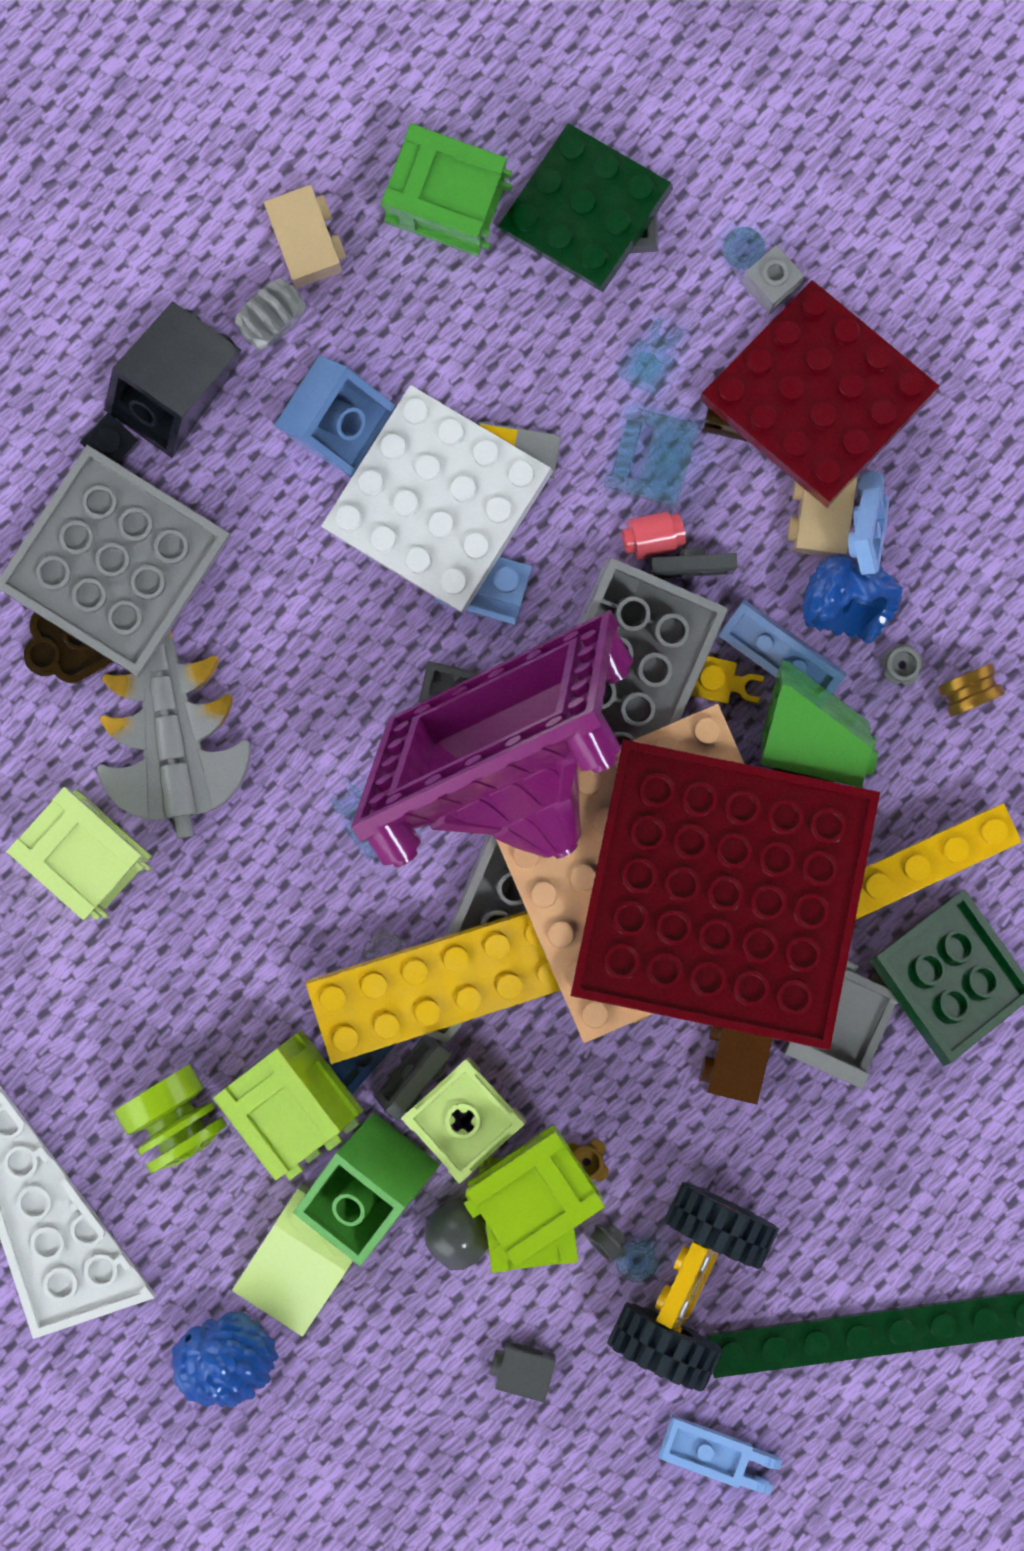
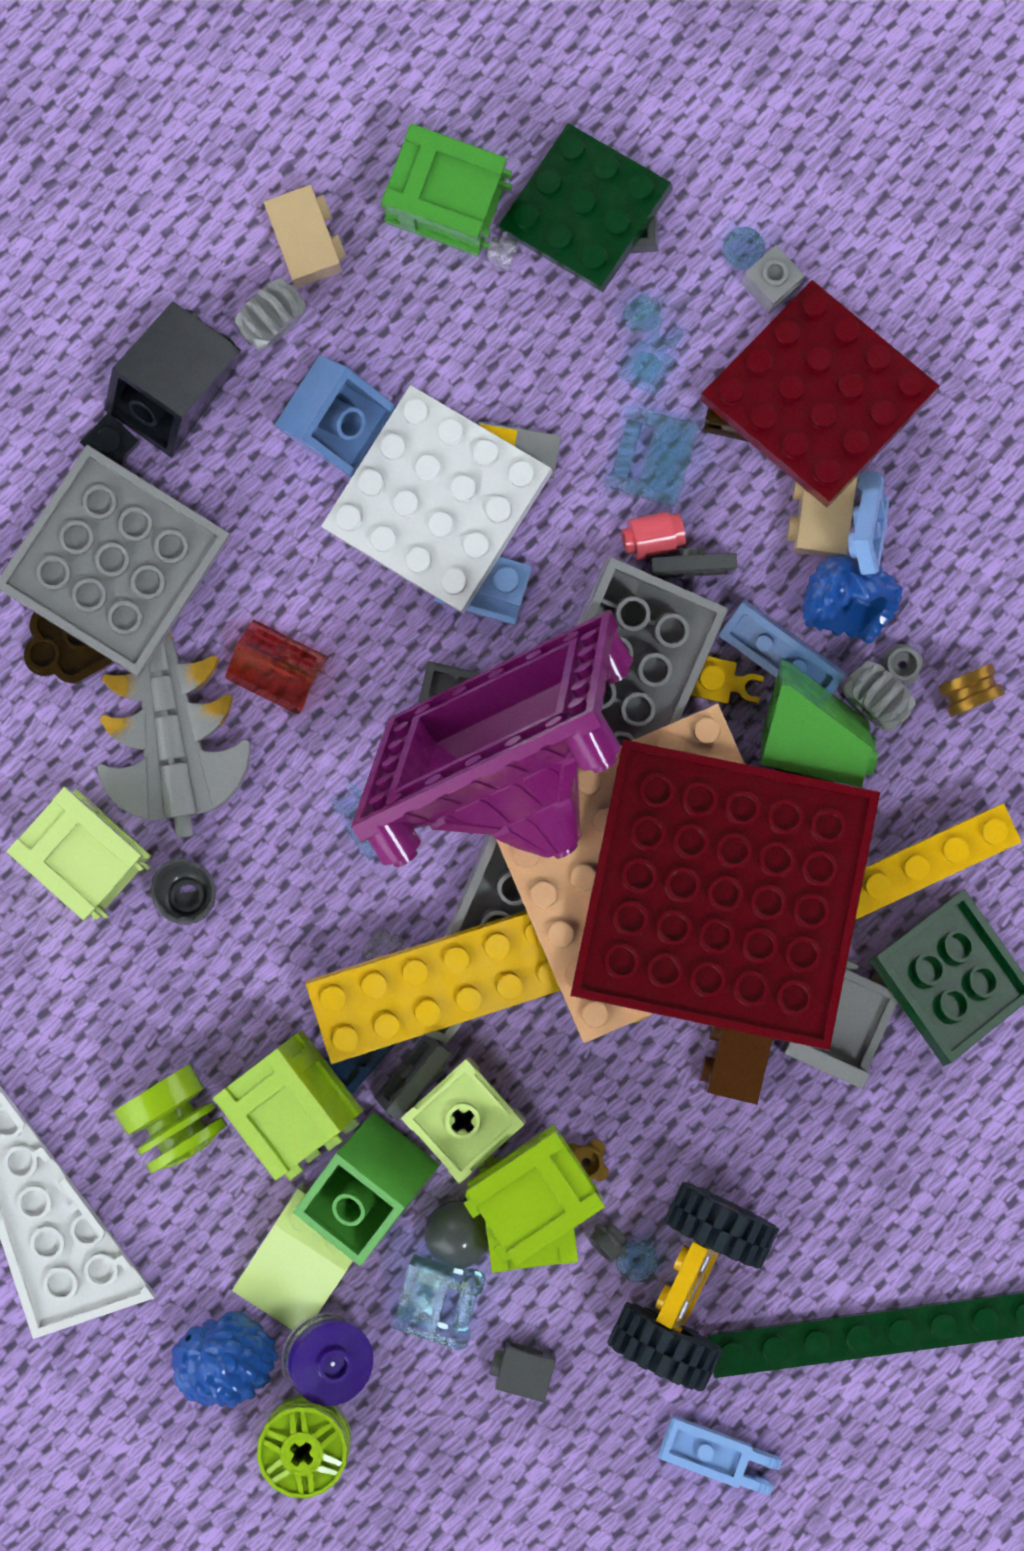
(183, 907): none -> dark grey hair
(275, 666): none -> clear red panel
(292, 1425): none -> lime wheel
(327, 1359): none -> dark purple piece
(425, 1297): none -> clear light blue plate
(501, 252): none -> clear plate
(642, 313): none -> clear light blue plate
(879, 696): none -> light grey gear

